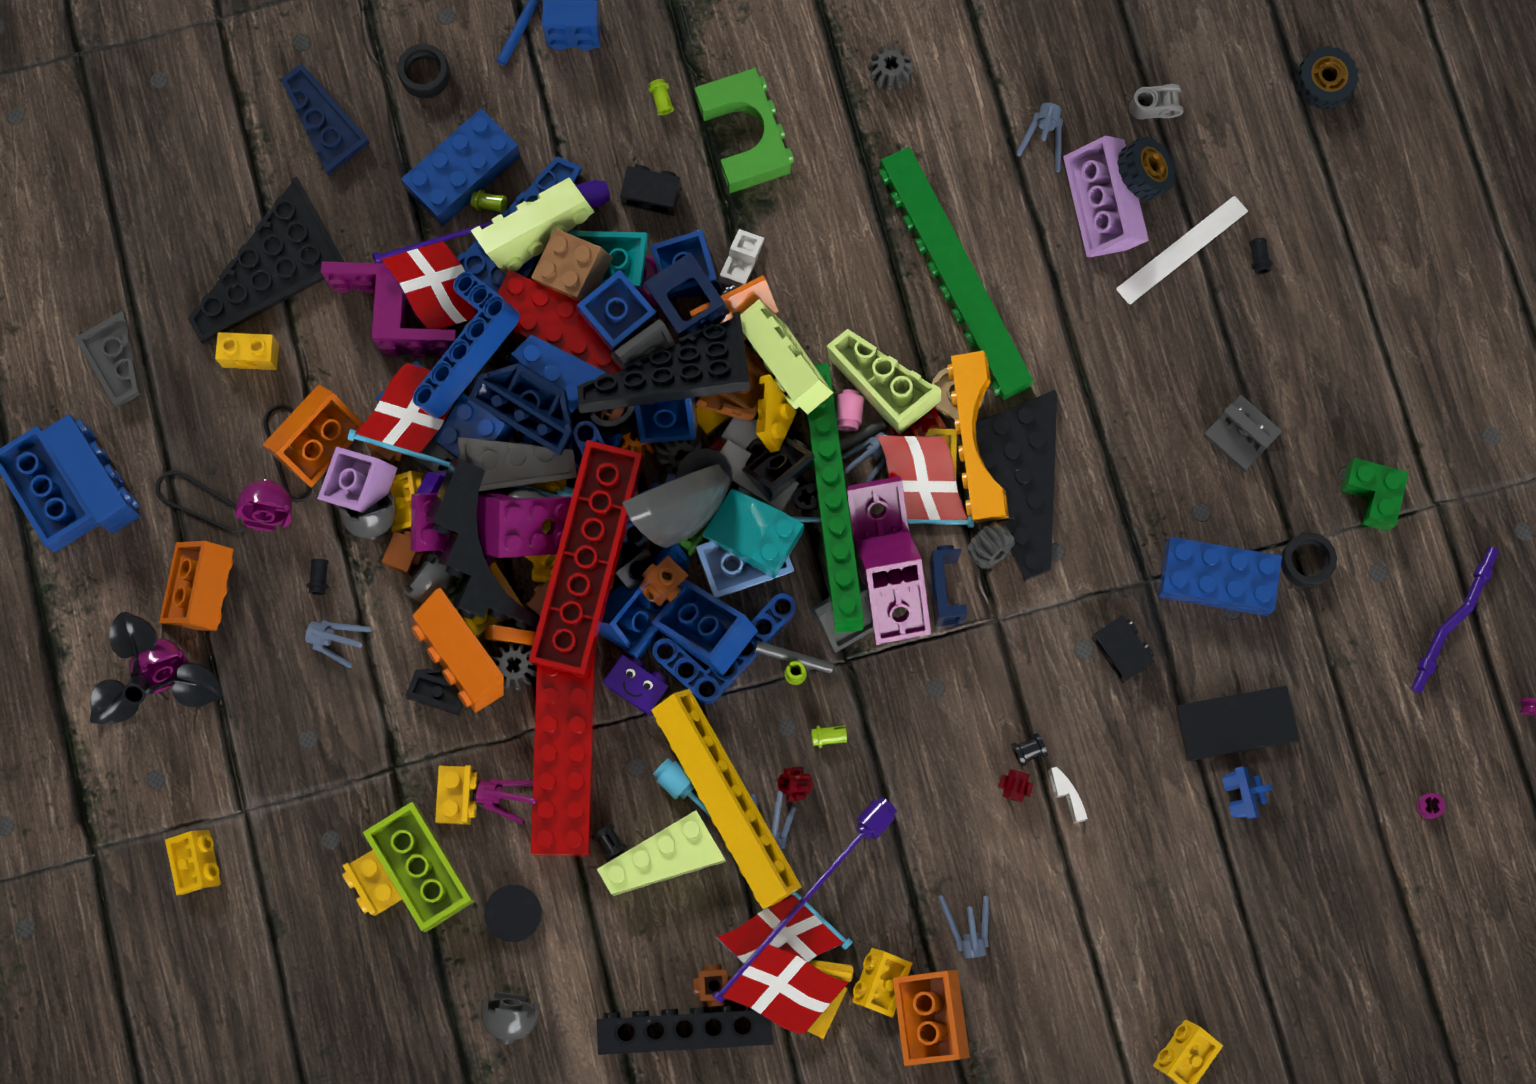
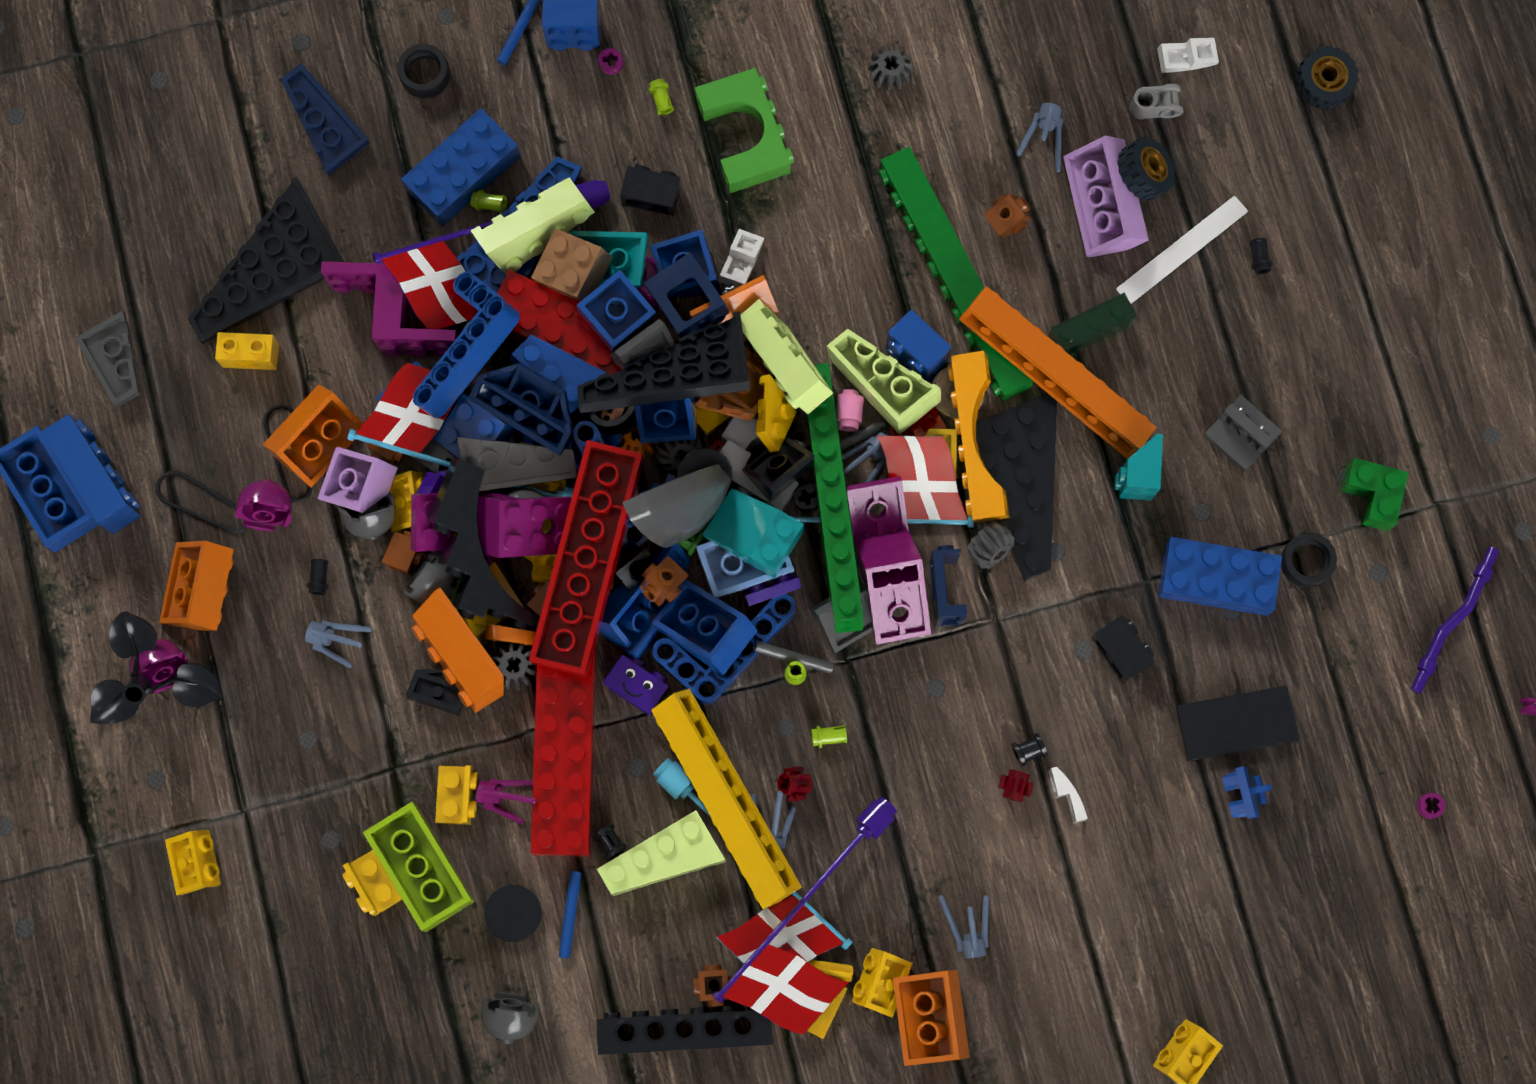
(570, 914): none -> blue bar
(617, 67): none -> magenta bush
(771, 588): none -> dark purple bracket
(917, 346): none -> blue brick
(1008, 215): none -> dark orange brick
(1057, 373): none -> orange brick
(1094, 324): none -> clear green brick
(1142, 472): none -> teal slope
(1187, 56): none -> white slope

